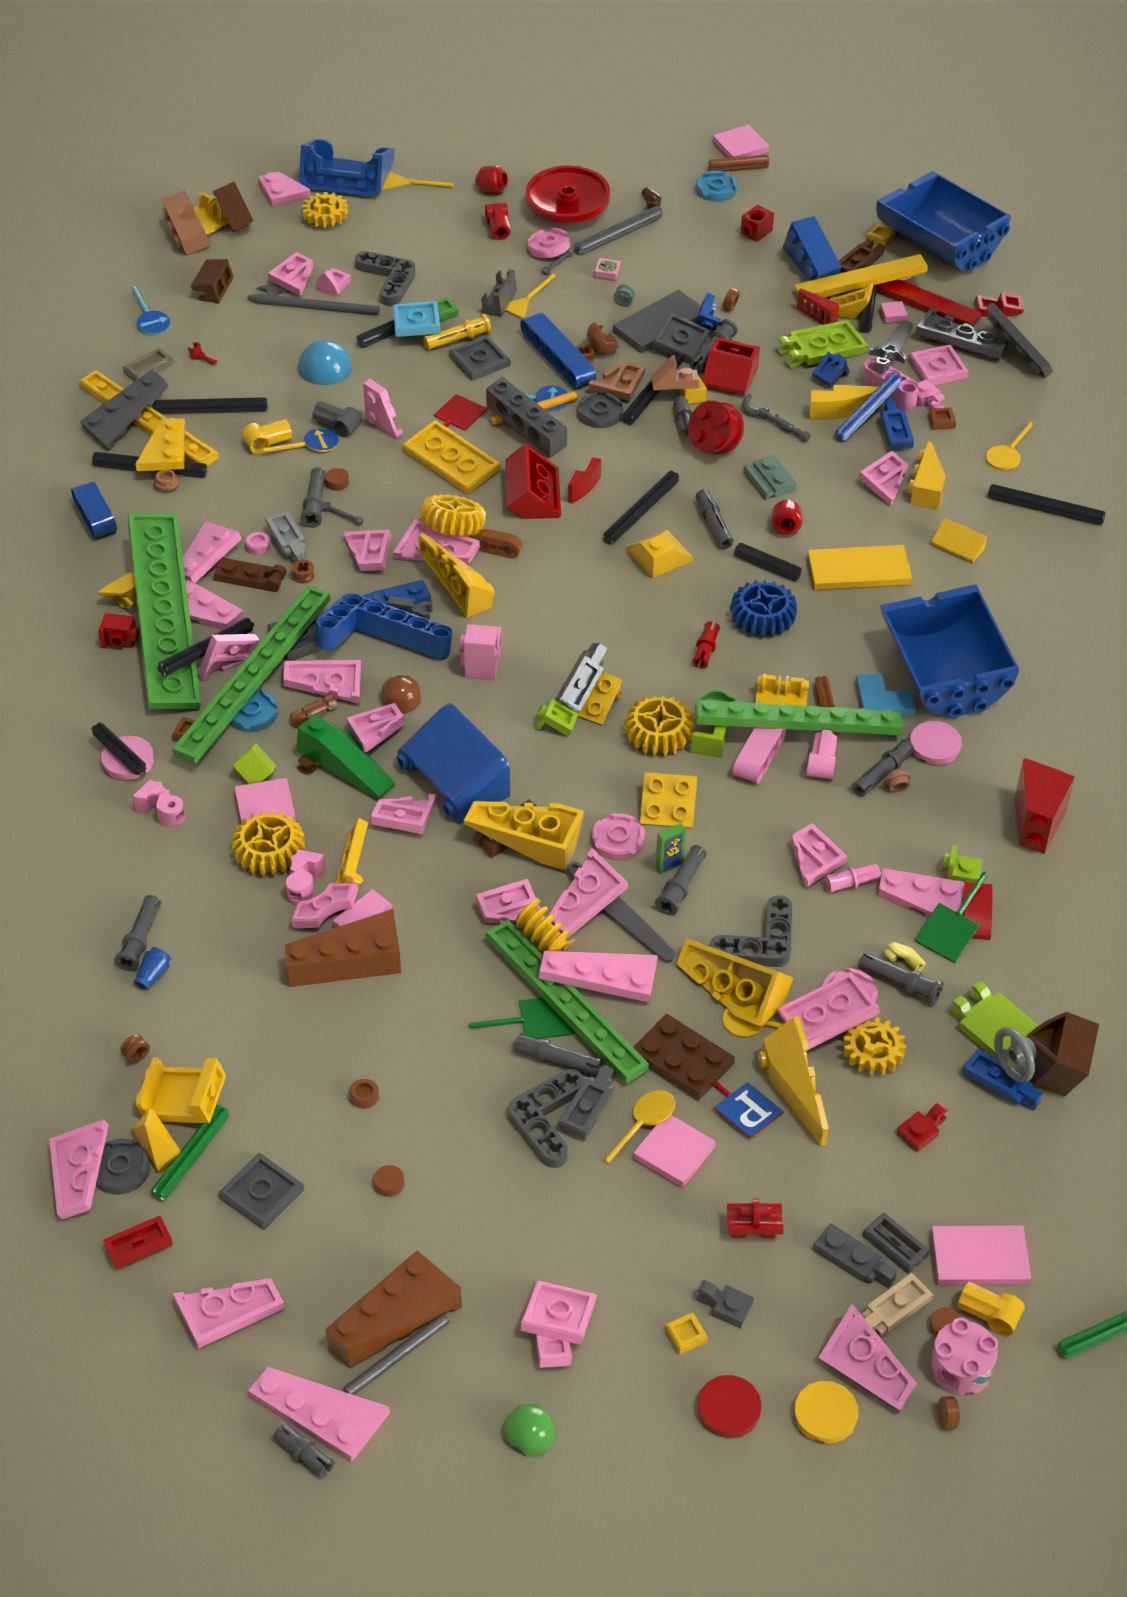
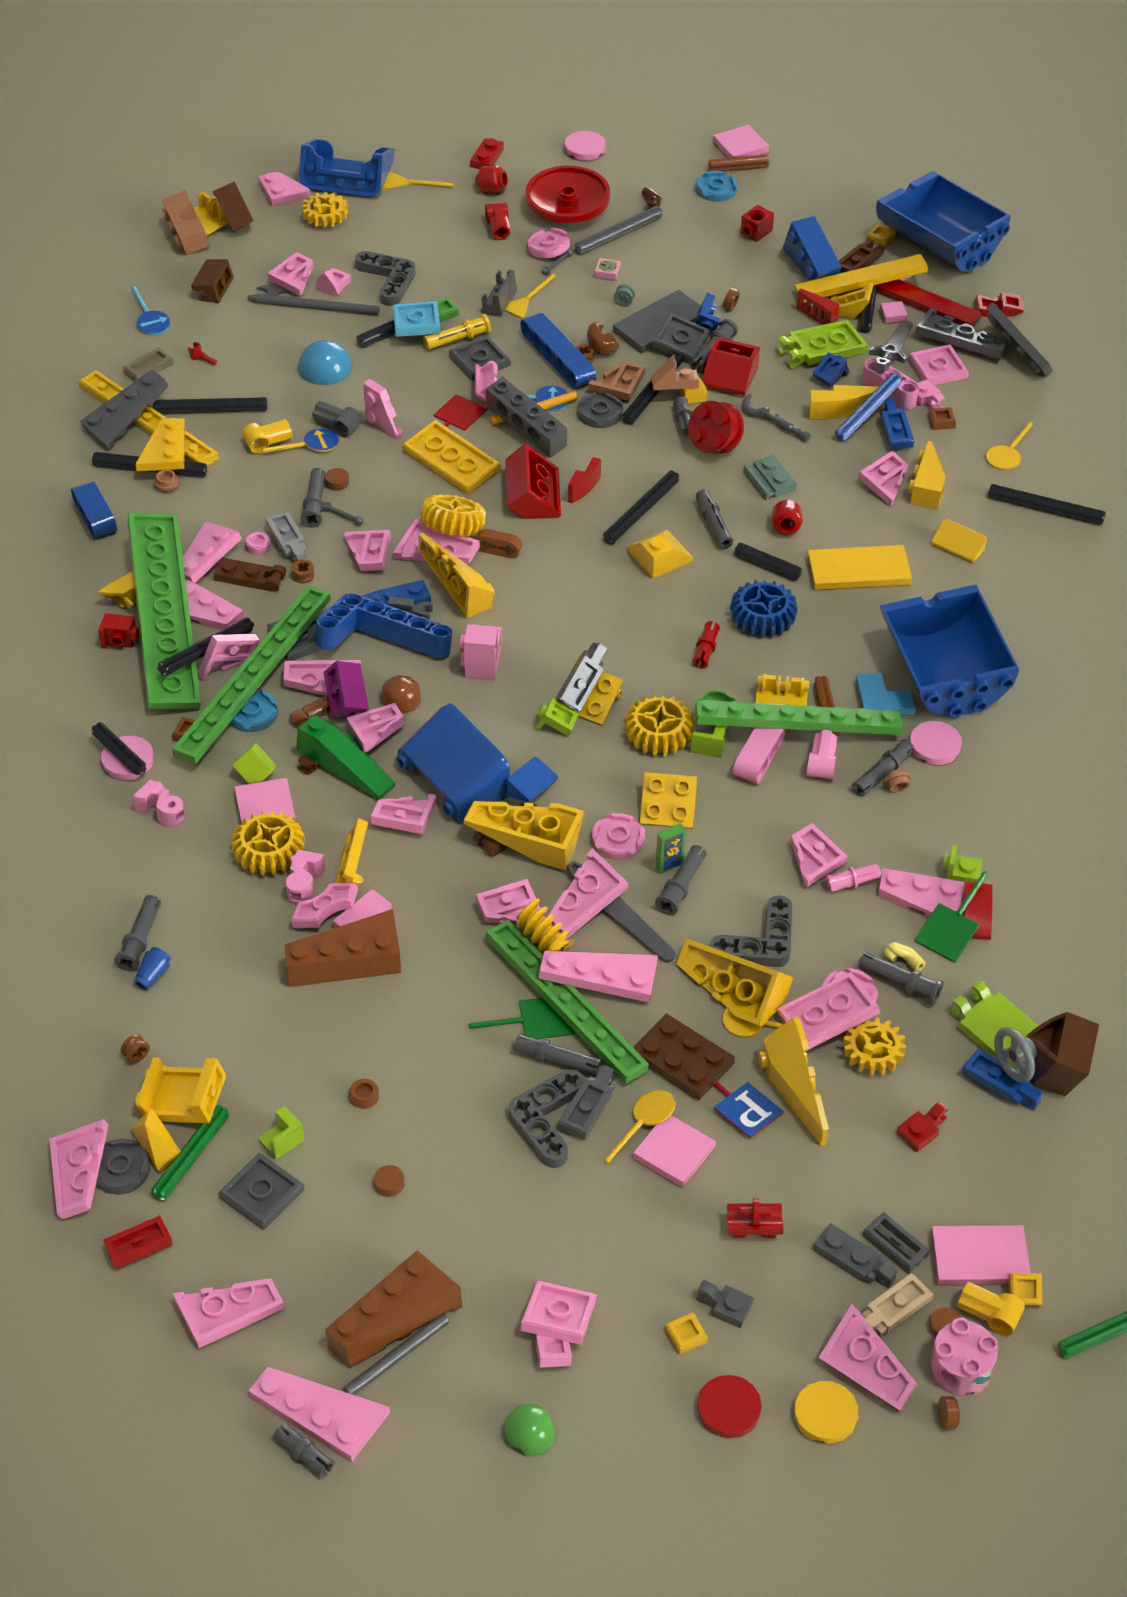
(285, 1135): none -> lime panel
(345, 689): none -> magenta hinge
(484, 378): none -> bright pink hinge
(487, 153): none -> red plate
(530, 780): none -> blue slope
(585, 145): none -> bright pink tile
(1026, 1287): none -> yellow tile
(1040, 803): red slope -> none

